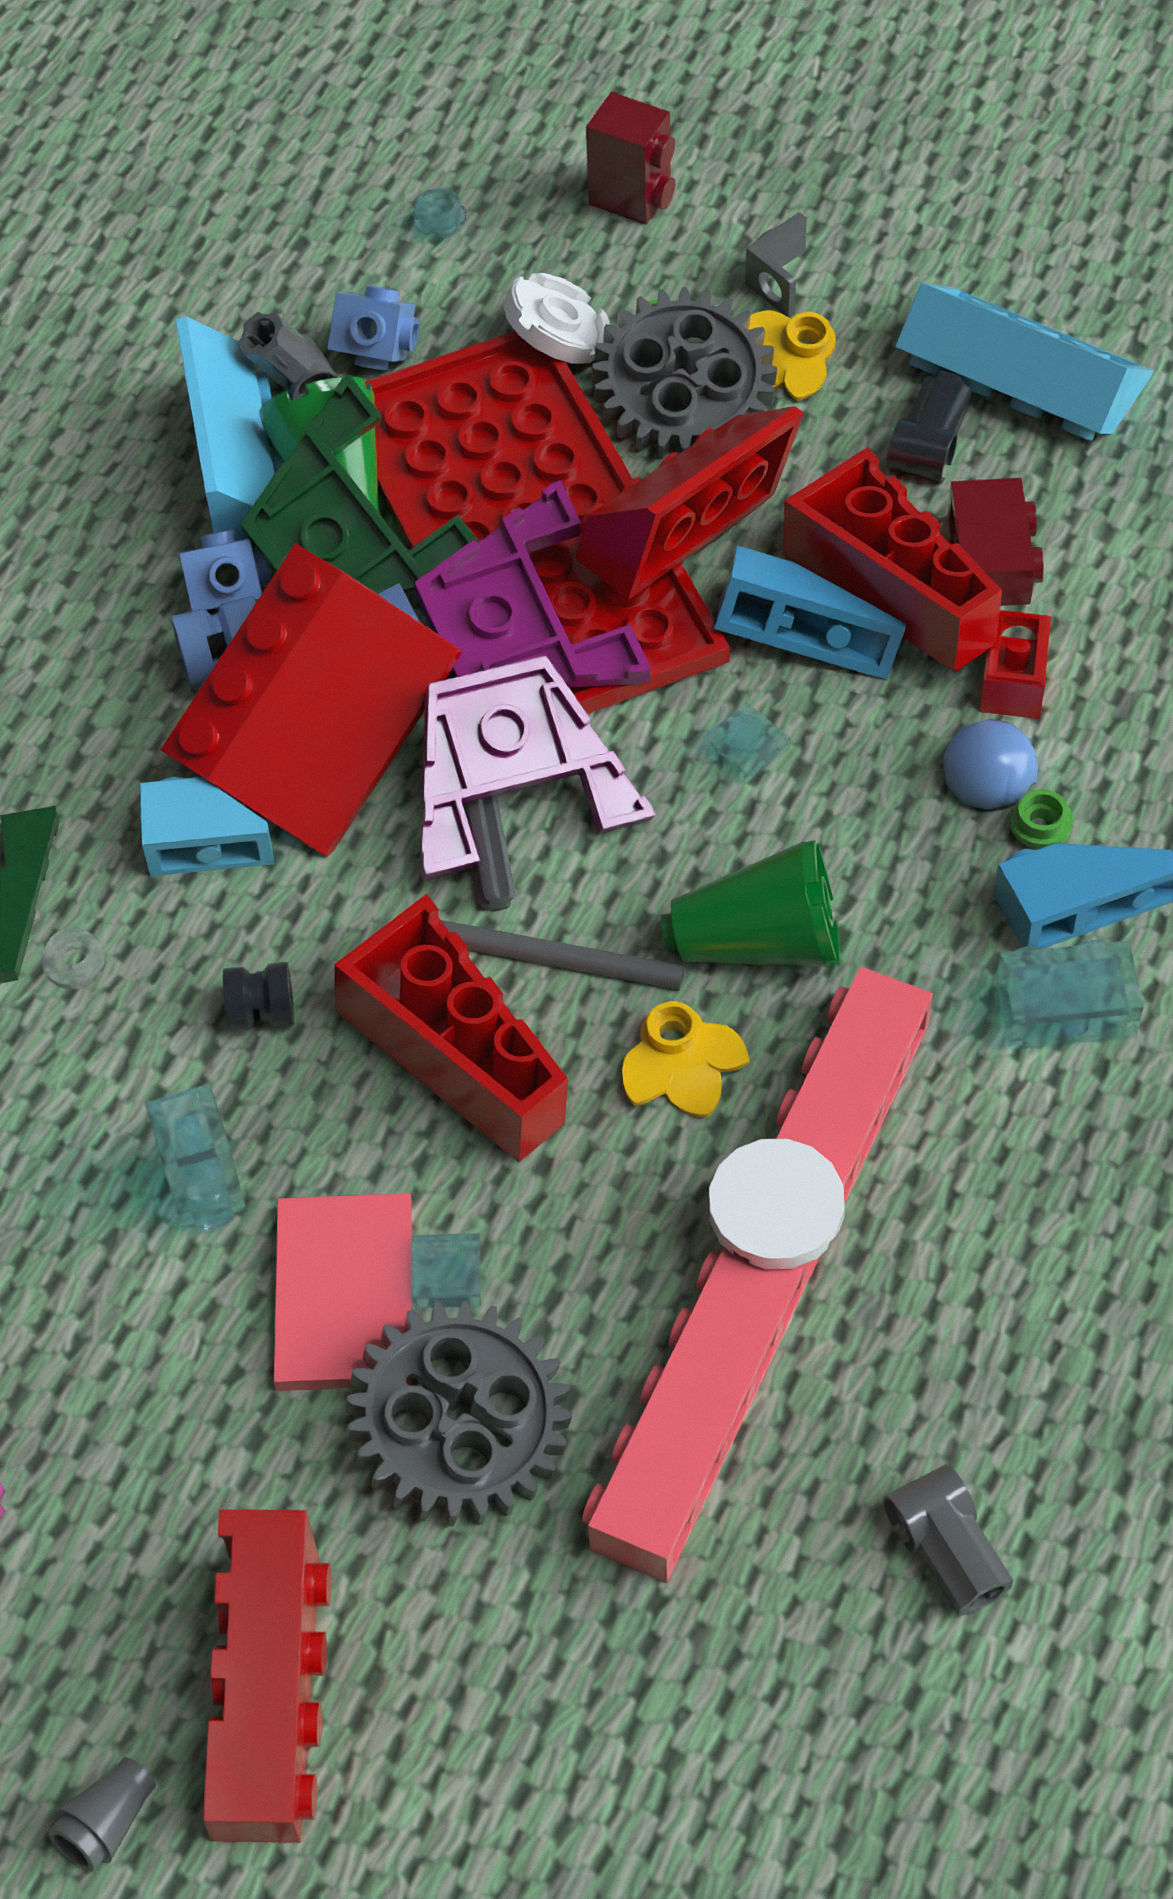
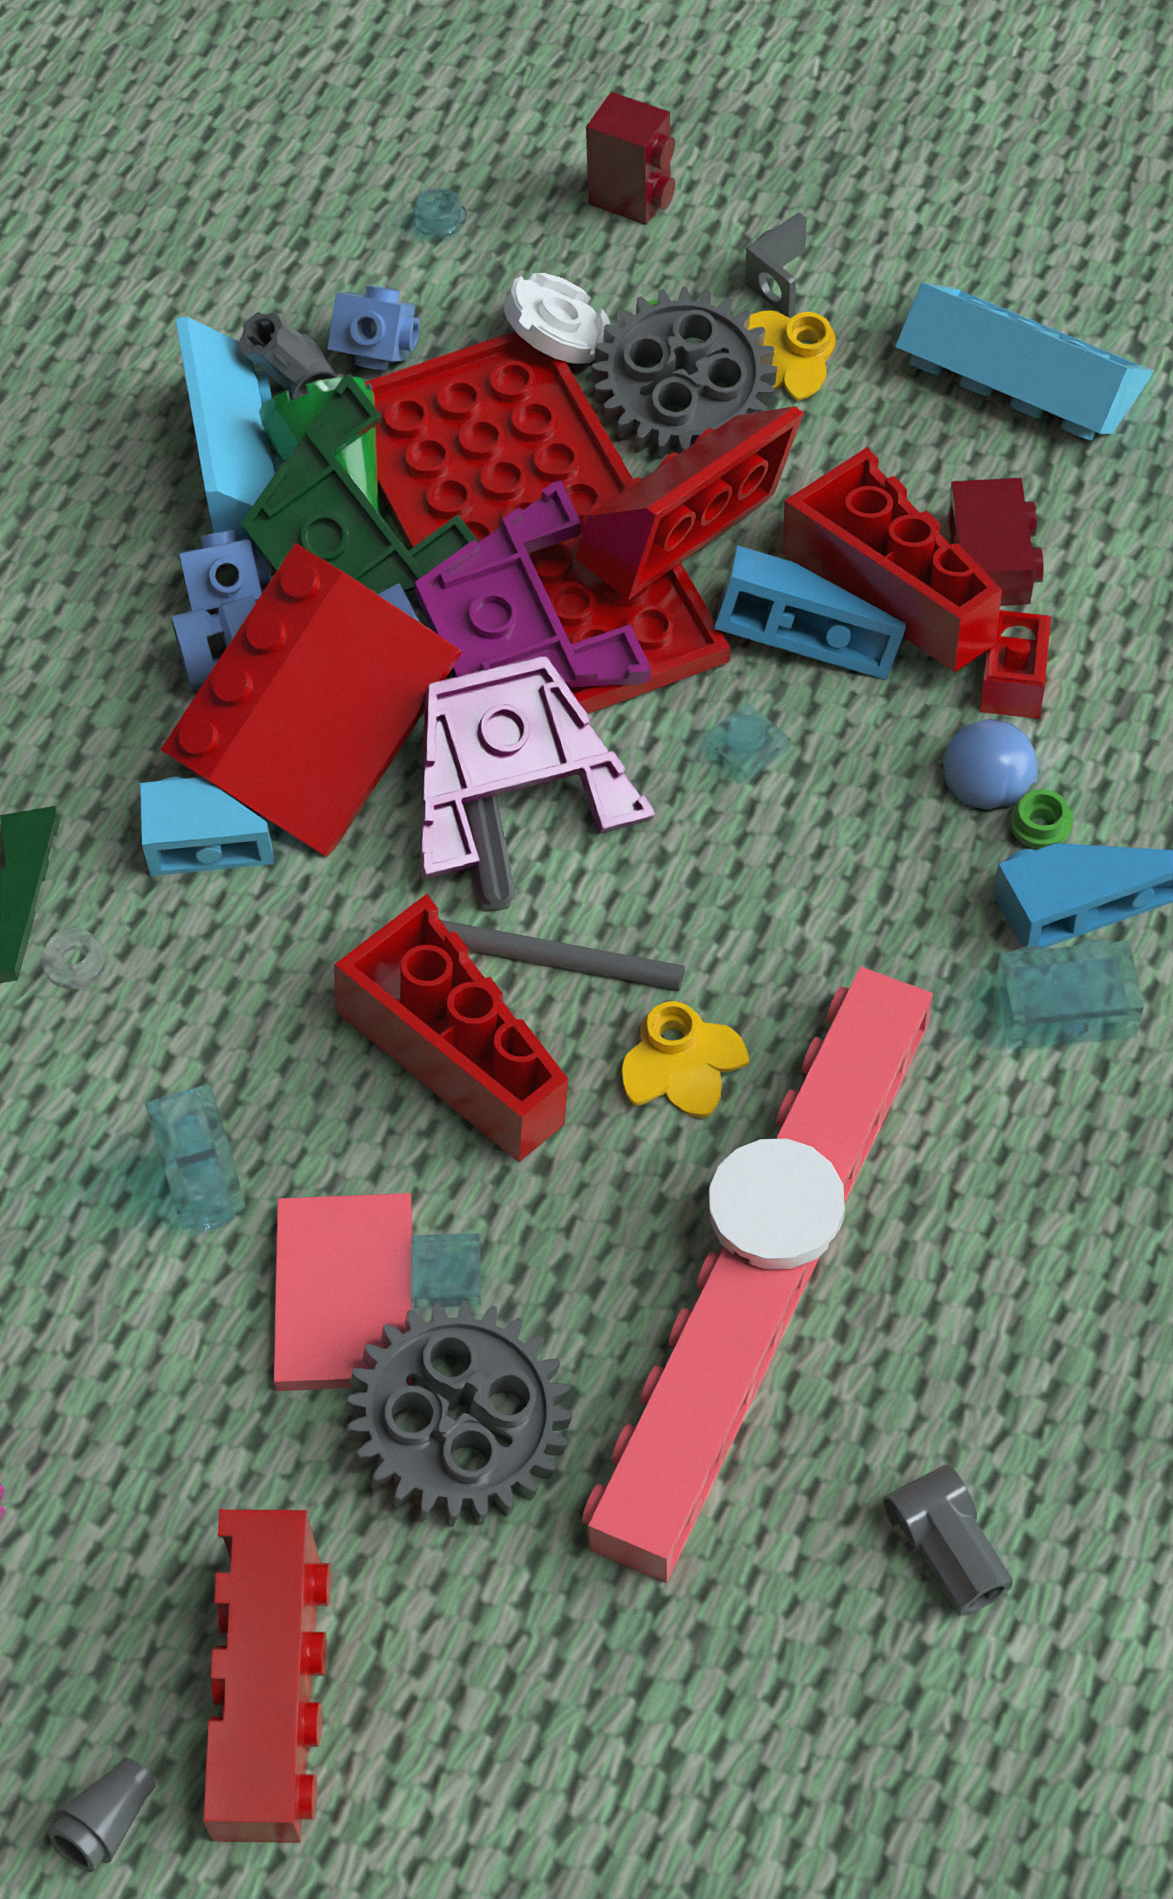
(258, 996): black wheel -> none
(760, 914): green cone -> none
(929, 434): black piece -> none

